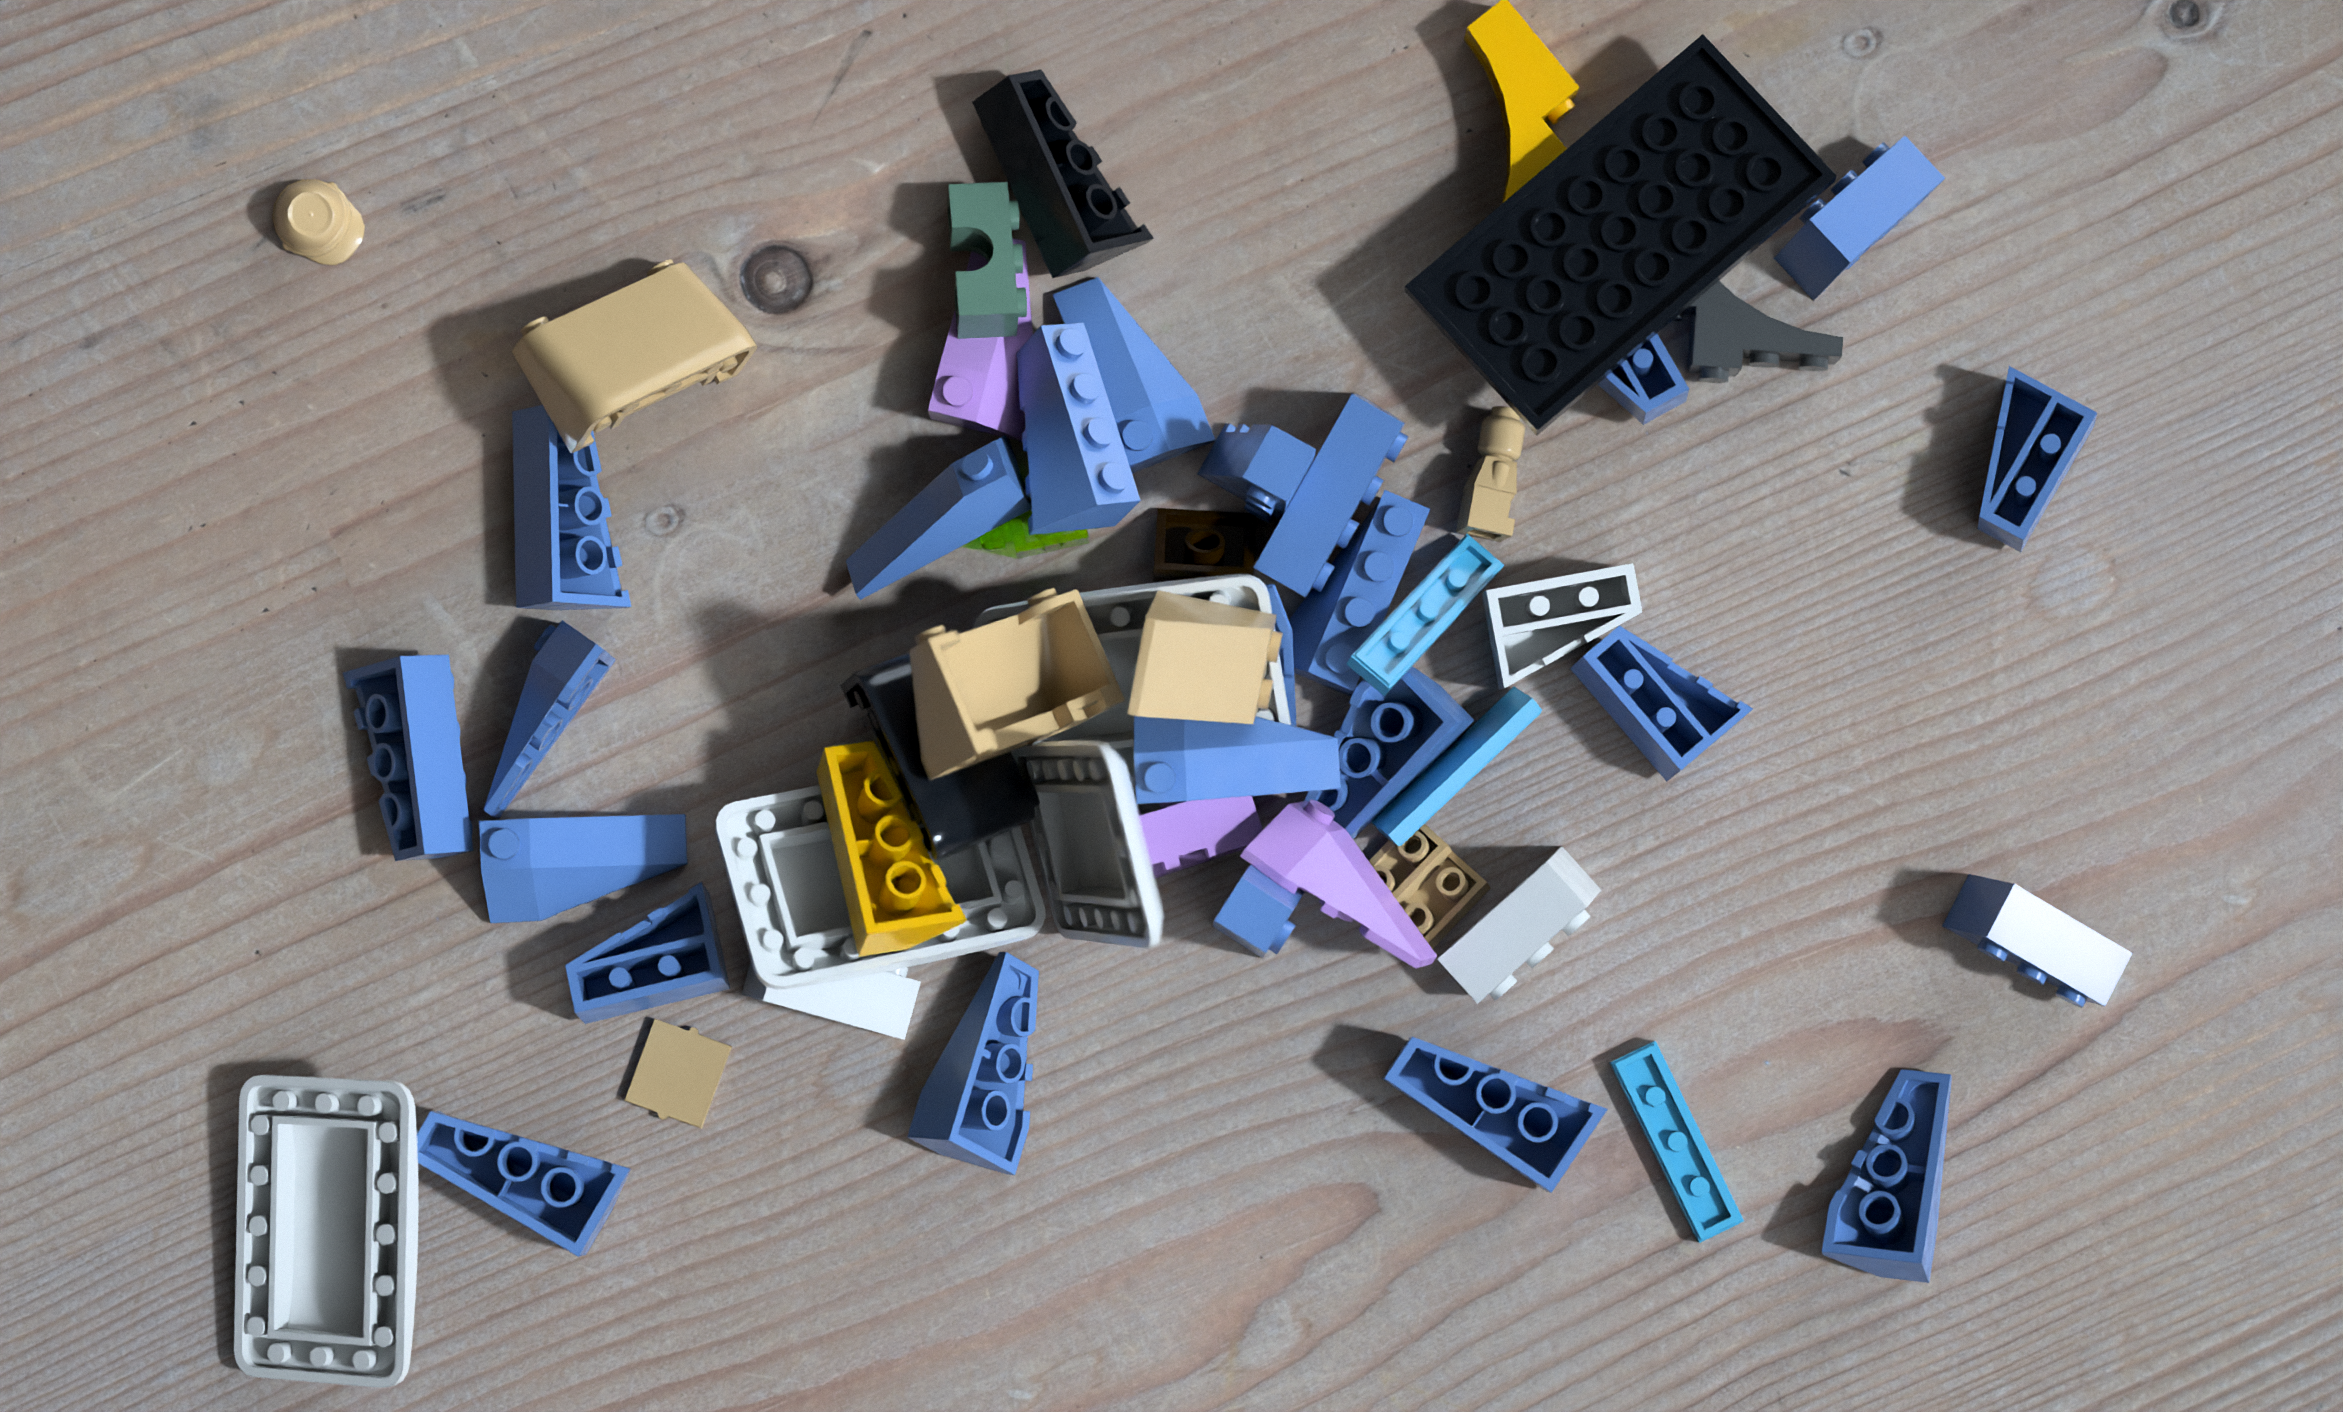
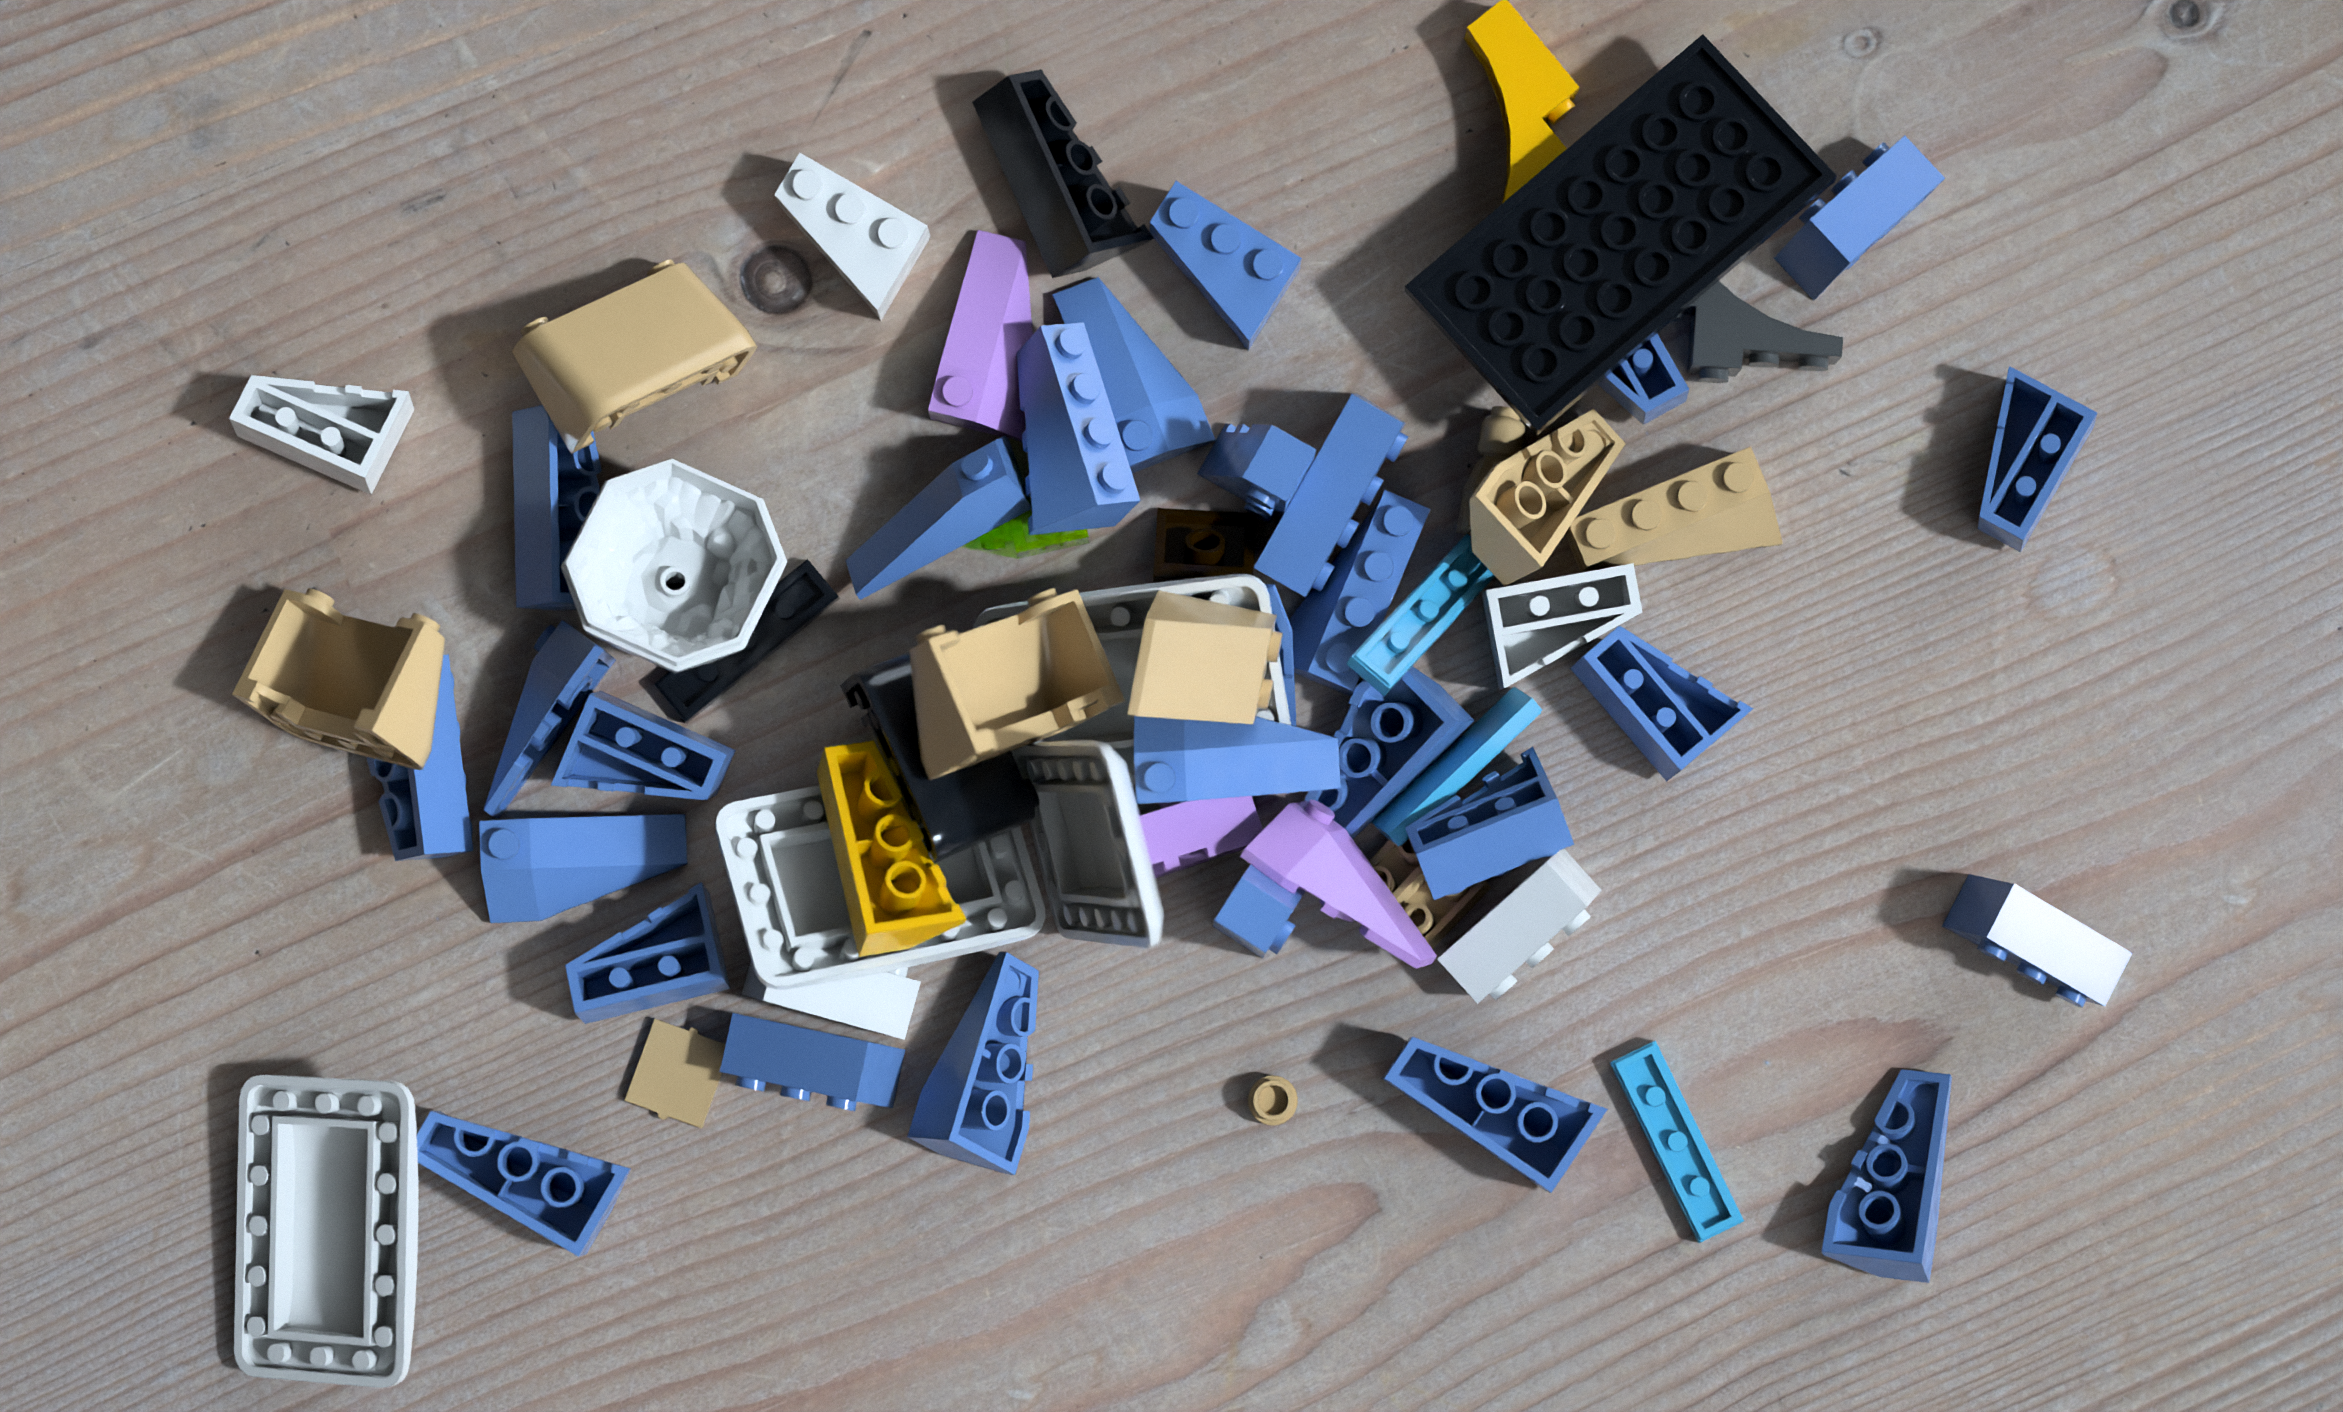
(317, 222): tan hat -> none
(323, 427): none -> white wedge
(347, 679): none -> tan windscreen
(640, 752): none -> medium blue wedge
(665, 530): none -> white rock
(790, 608): none -> black tile
(811, 1062): none -> medium blue wedge
(855, 230): none -> white wedge
(983, 223): sand green arch -> none
(1225, 259): none -> medium blue wedge
(1272, 1100): none -> tan plate
(1491, 830): none -> medium blue wedge
(1537, 494): none -> tan wedge
(1688, 516): none -> tan wedge

